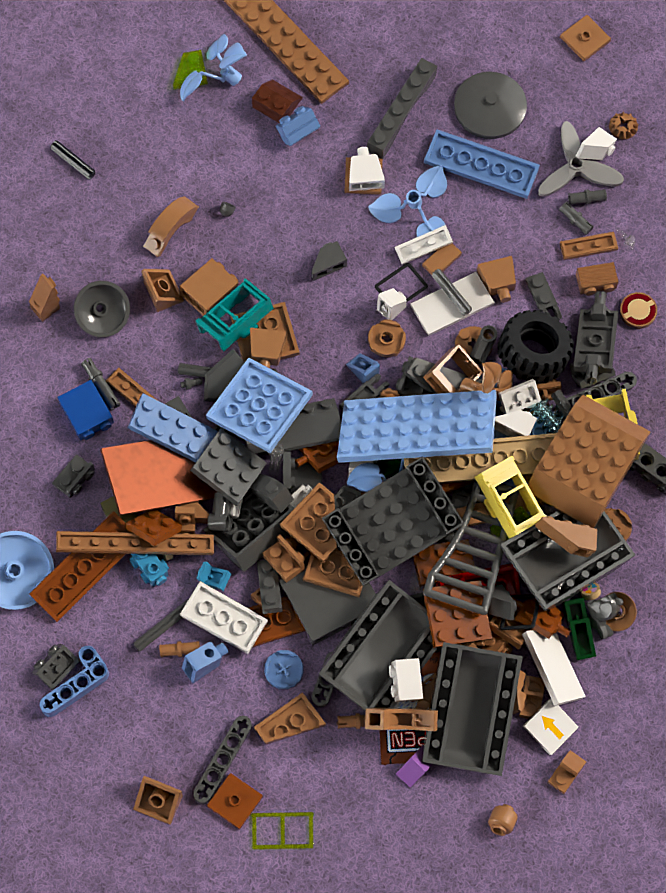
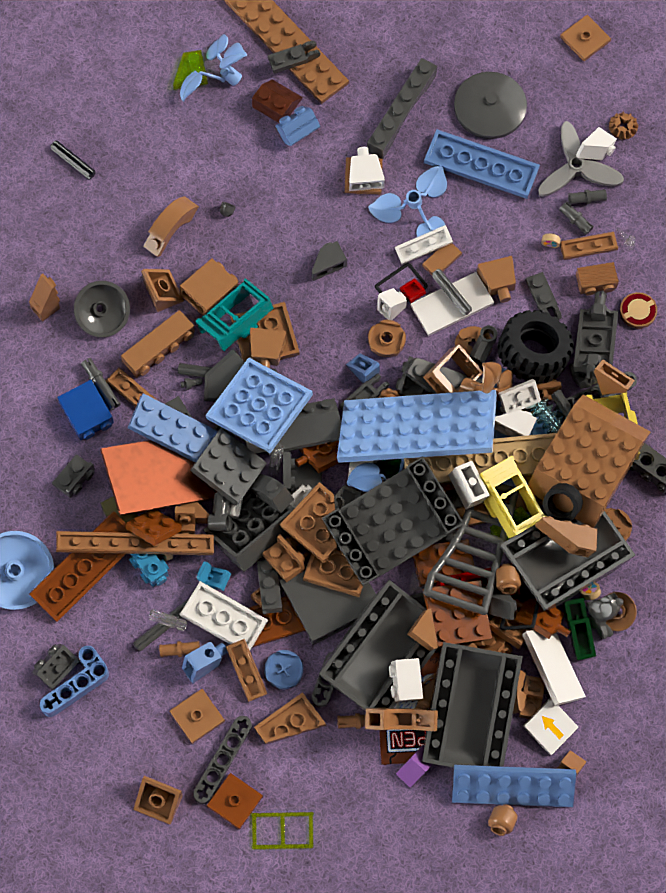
(158, 344): none -> medium nougat brick
(168, 620): none -> clear axle
(197, 716): none -> medium nougat plate
(246, 670): none -> medium nougat tile
(293, 56): none -> dark grey hinge
(413, 290): none -> red tile
(424, 631): none -> medium nougat slope
(468, 484): none -> white brick
(508, 579): none -> medium nougat head
(513, 785): none -> medium blue plate
(550, 240): none -> tan tile
(571, 492): none -> black tyre
(611, 379): none -> medium nougat slope

